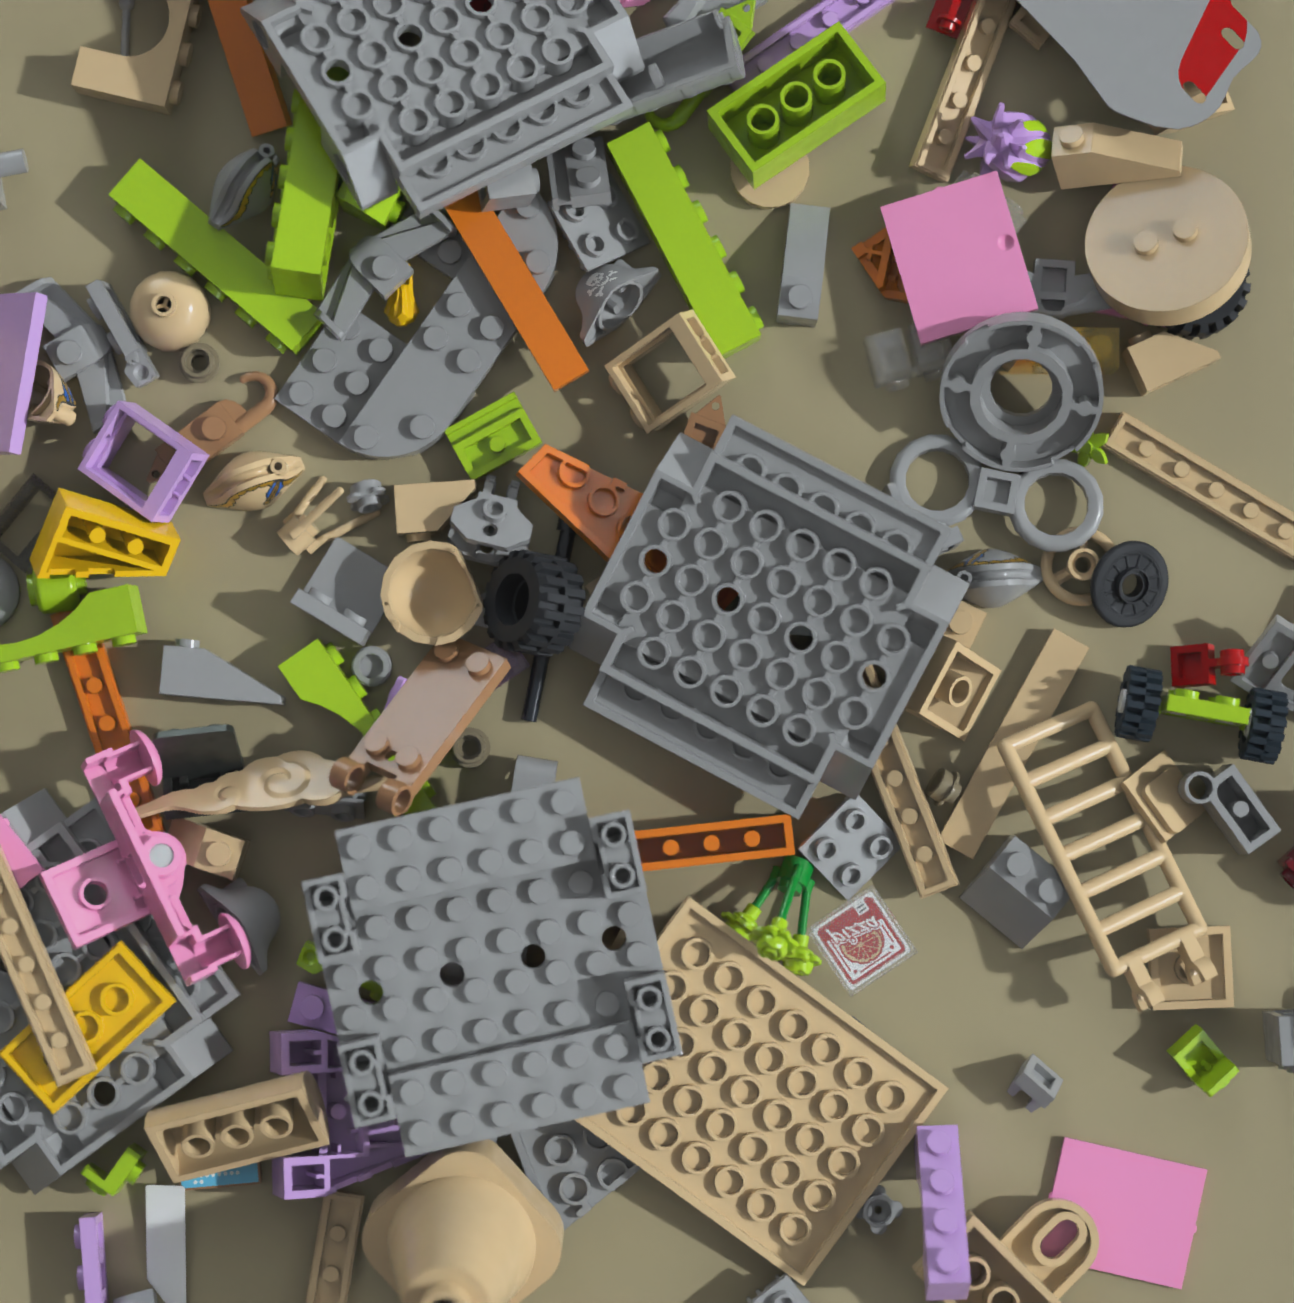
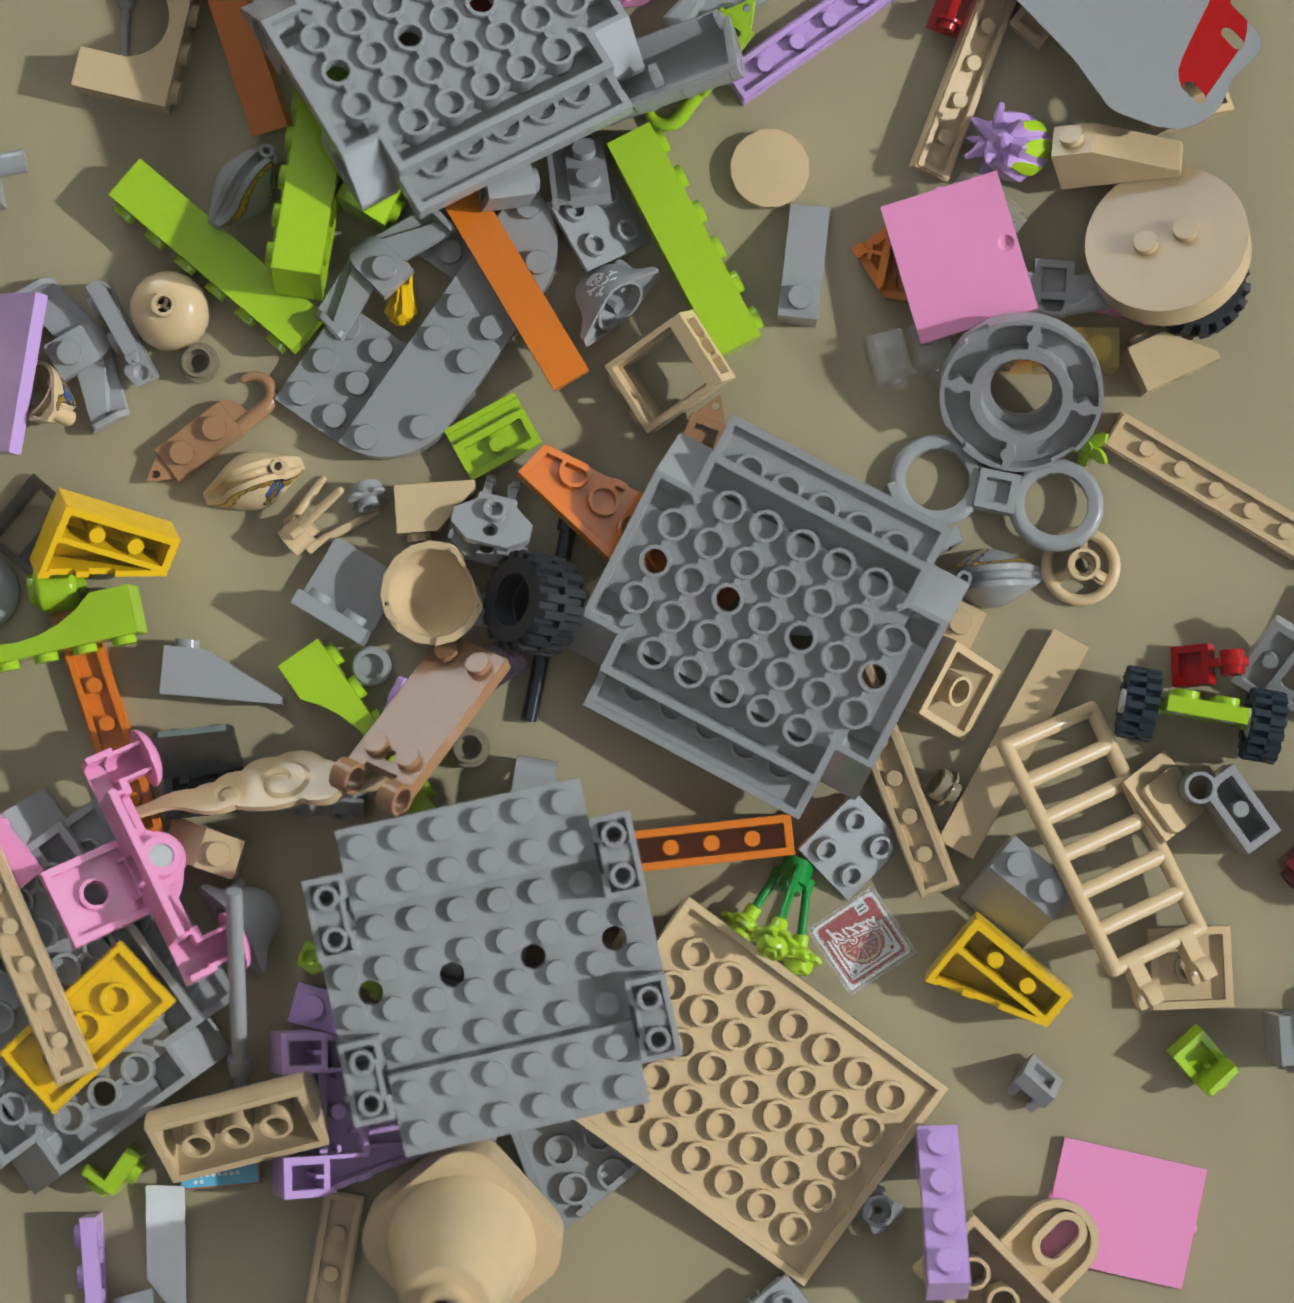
(174, 481): lavender window -> none
(239, 1060): none -> light grey bar
(796, 105): lime brick -> none
(998, 971): none -> yellow wedge
(1108, 577): black wheel -> none

